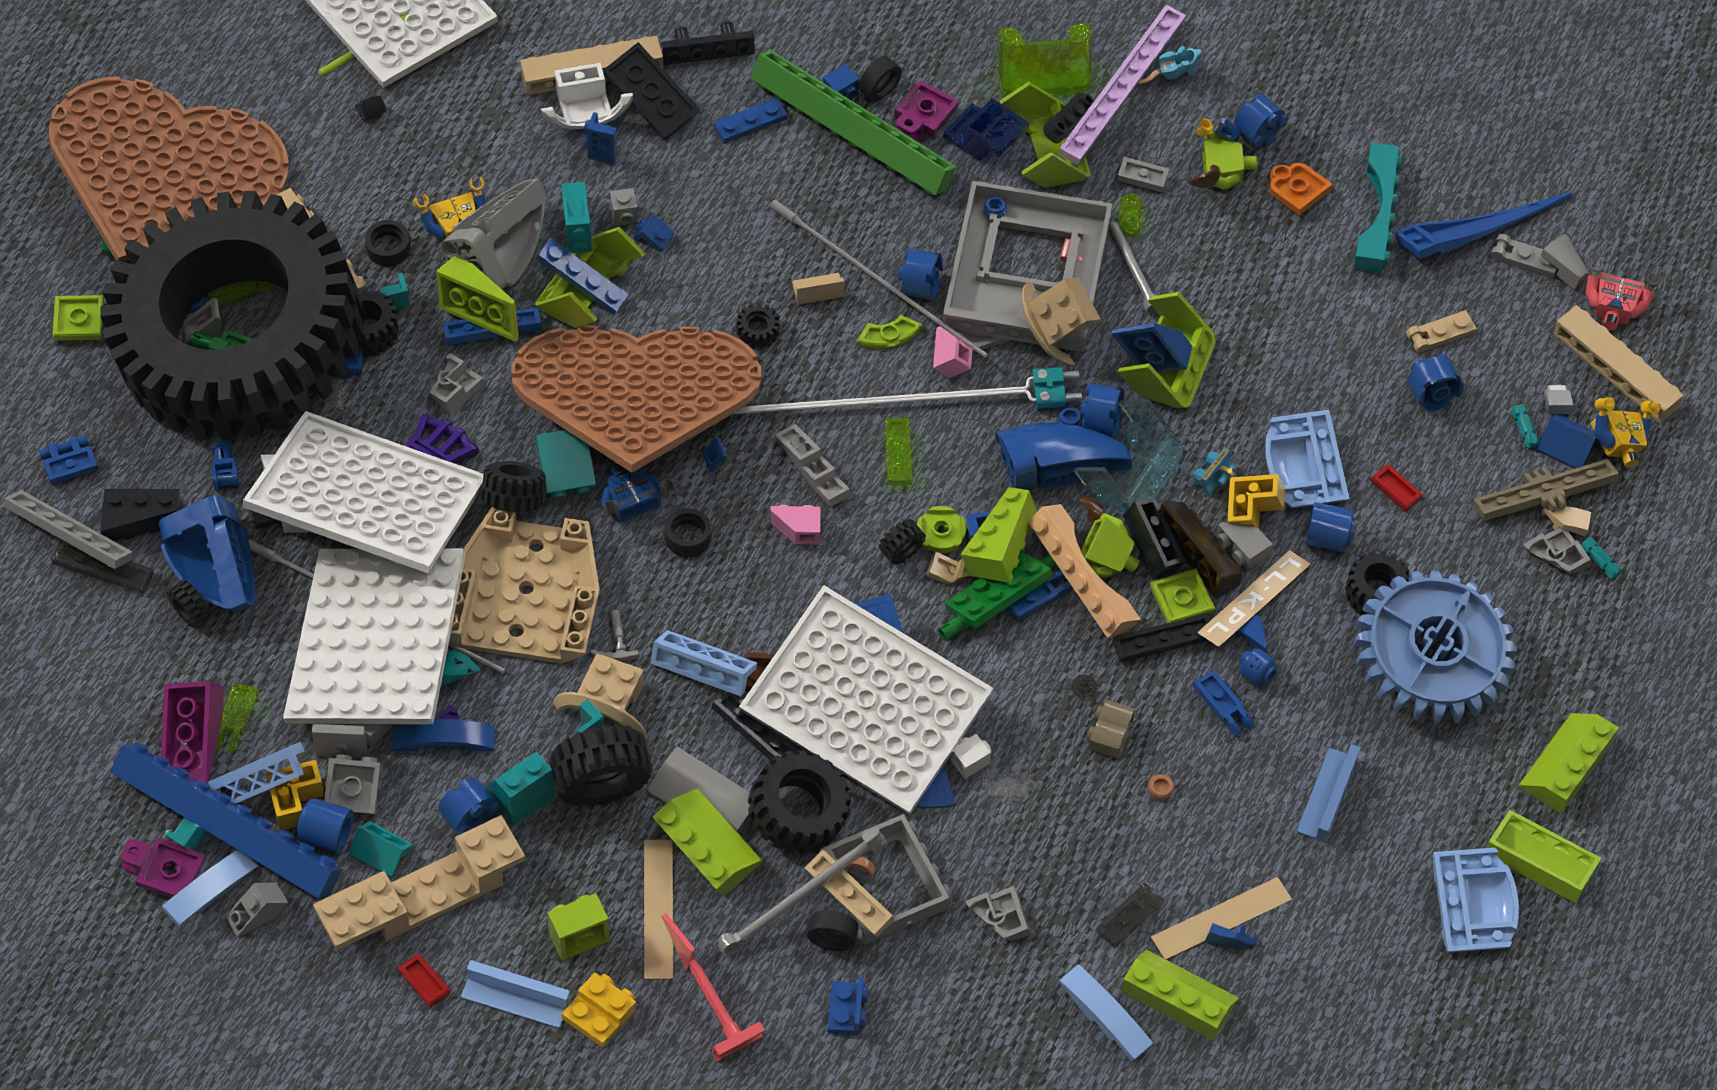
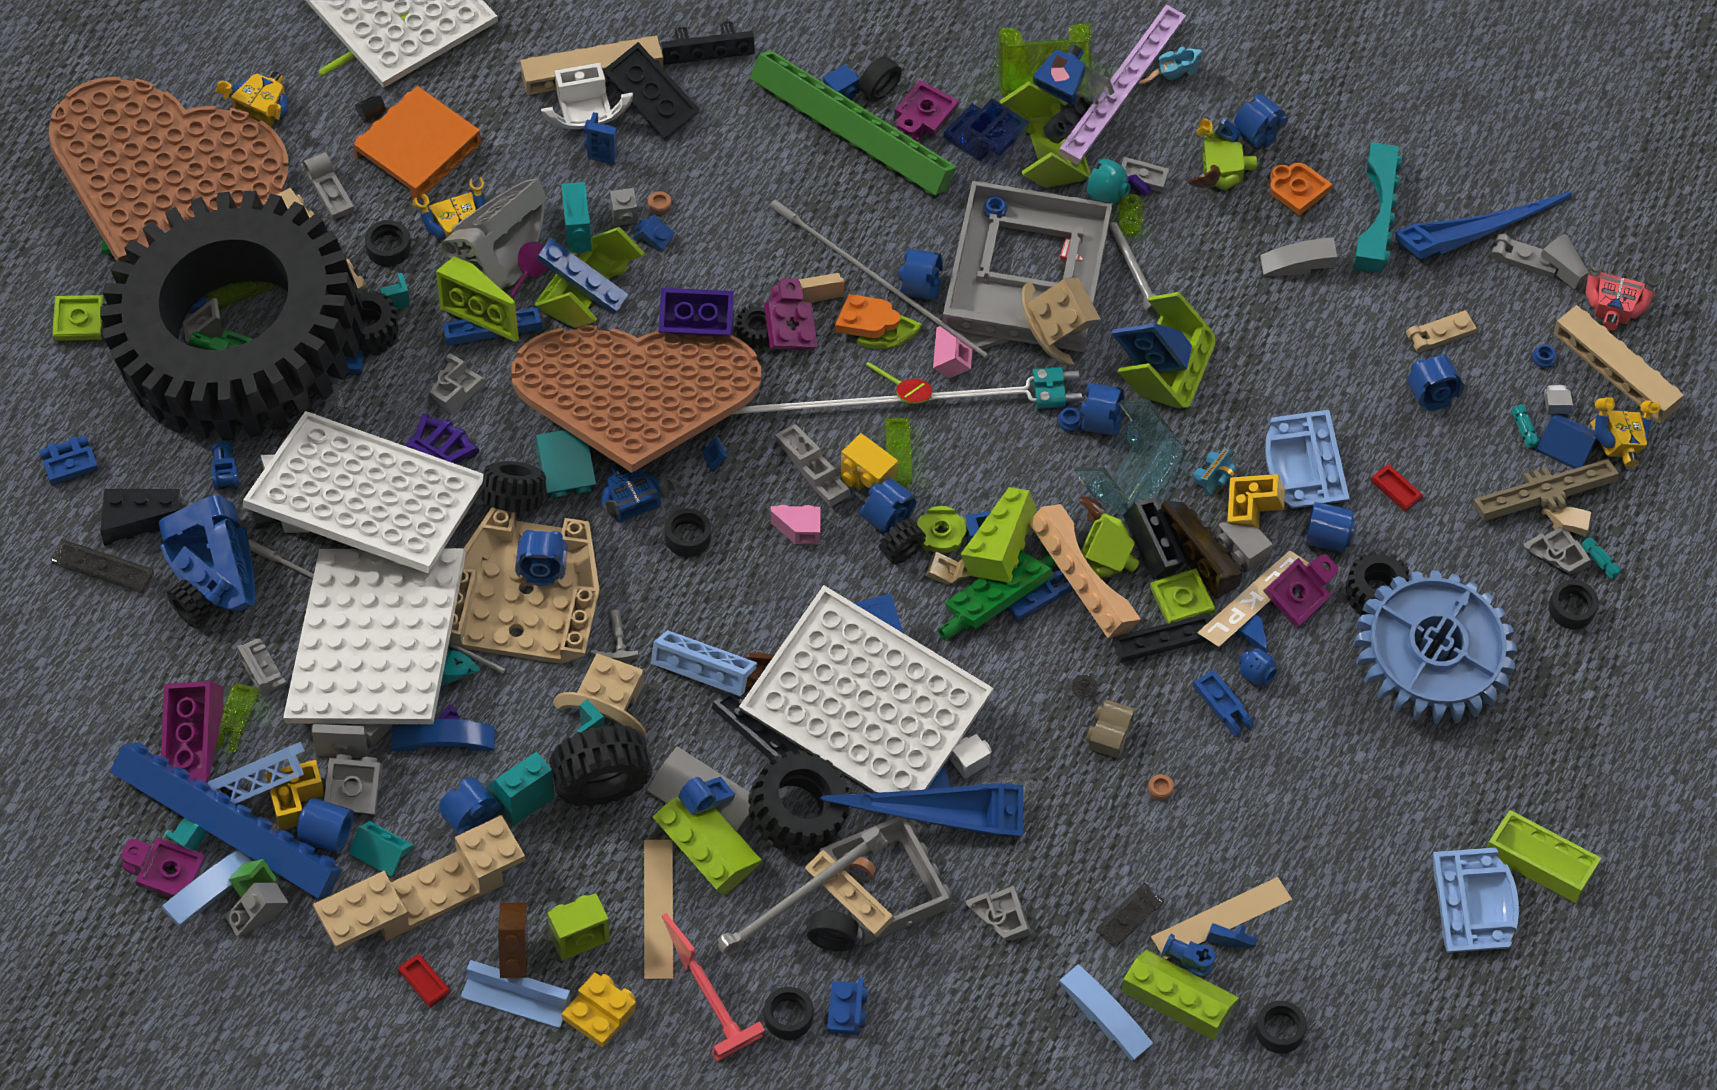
(68, 529): light grey plate -> none
(200, 575): none -> blue plate
(251, 873): none -> bright green panel
(258, 96): none -> yellow torso
(260, 667): none -> light grey hinge
(327, 186): none -> light grey plate
(418, 141): none -> orange panel
(513, 940): none -> reddish brown brick
(529, 264): none -> magenta piece
(541, 557): none -> blue brick
(659, 203): none -> nougat tile
(696, 312): none -> dark purple slope
(702, 795): none -> blue plate
(750, 120): blue plate -> none
(784, 1031): none -> black tyre
(786, 308): none -> magenta plate
(866, 317): none -> orange plate
(866, 464): none -> yellow brick
(888, 505): none -> blue brick
(910, 390): none -> red piece
(980, 809): none -> blue plate
(1054, 451): blue panel -> none
(1062, 74): none -> blue torso
(1095, 86): none -> clear slope
(1108, 183): none -> teal cylinder
(1138, 185): none -> dark purple tile
(1190, 955): none -> blue connector
(1274, 1044): none -> black tyre
(1299, 258): none -> light grey slope
(1309, 580): none -> magenta plate
(1328, 793): medium blue panel -> none
(1544, 350): none -> blue plate
(1569, 759): lime slope -> none
(1577, 588): none -> black tyre

